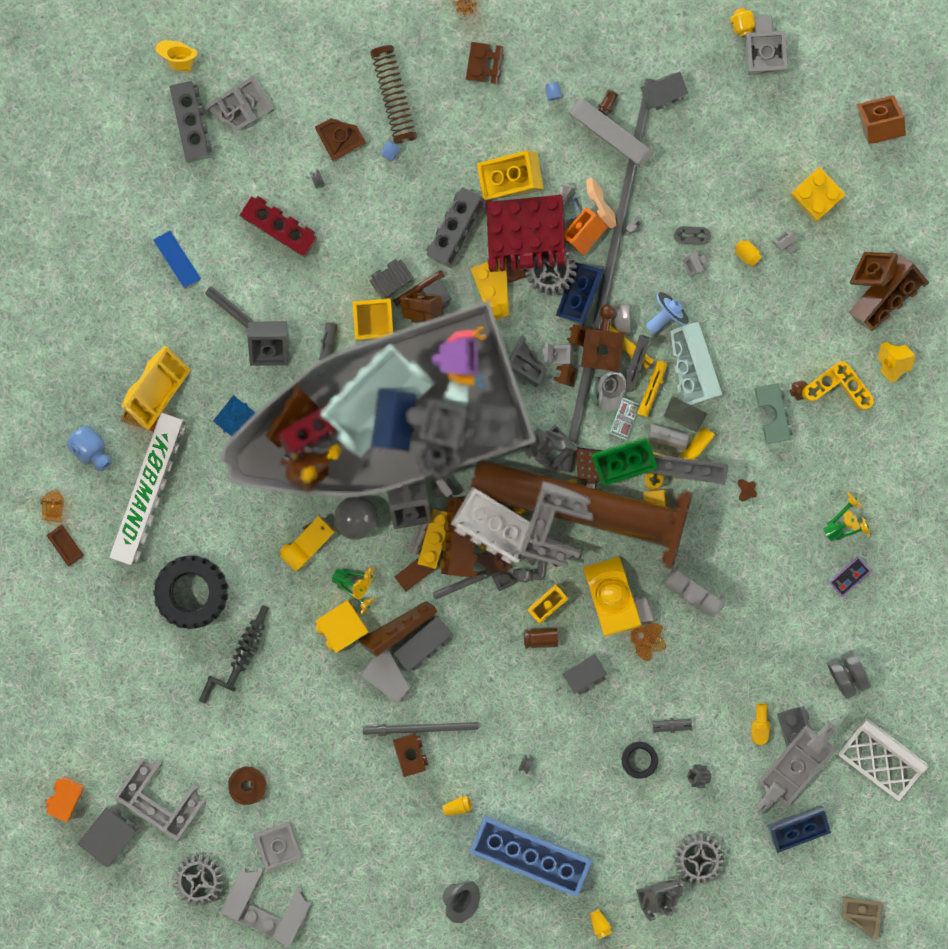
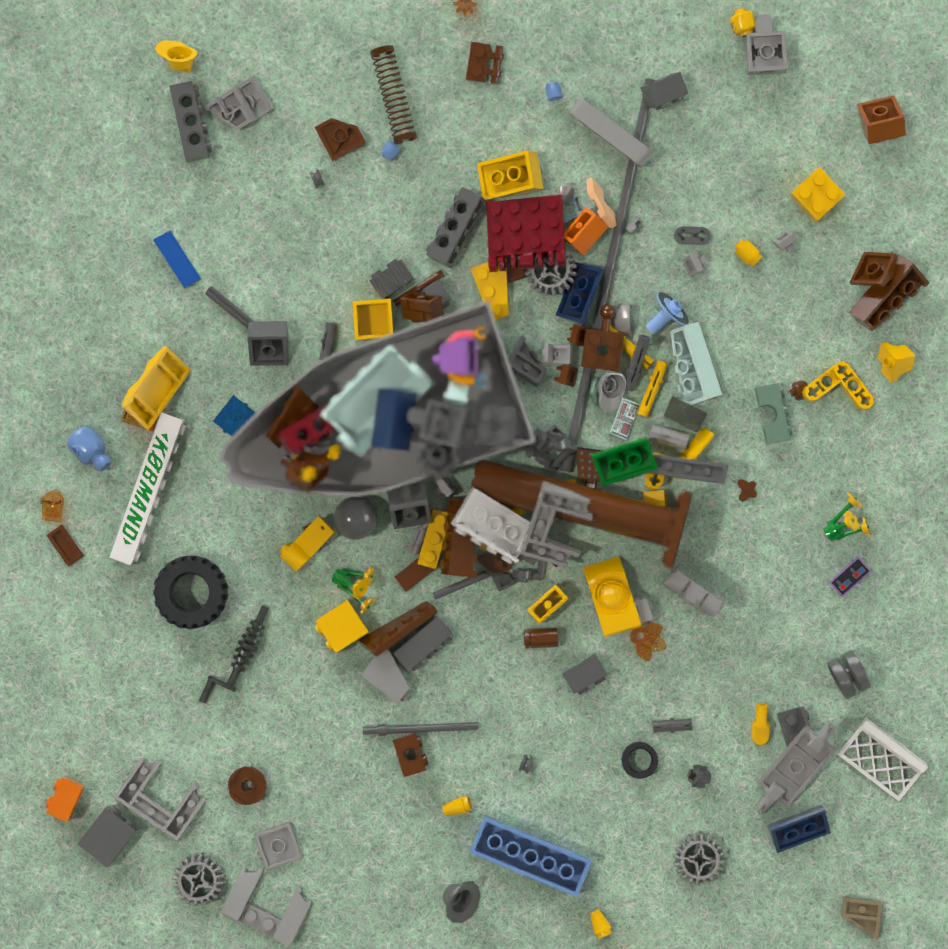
(250, 214): dark red brick -> none
(607, 103): reddish brown pin -> none
(660, 895): dark grey piece -> none

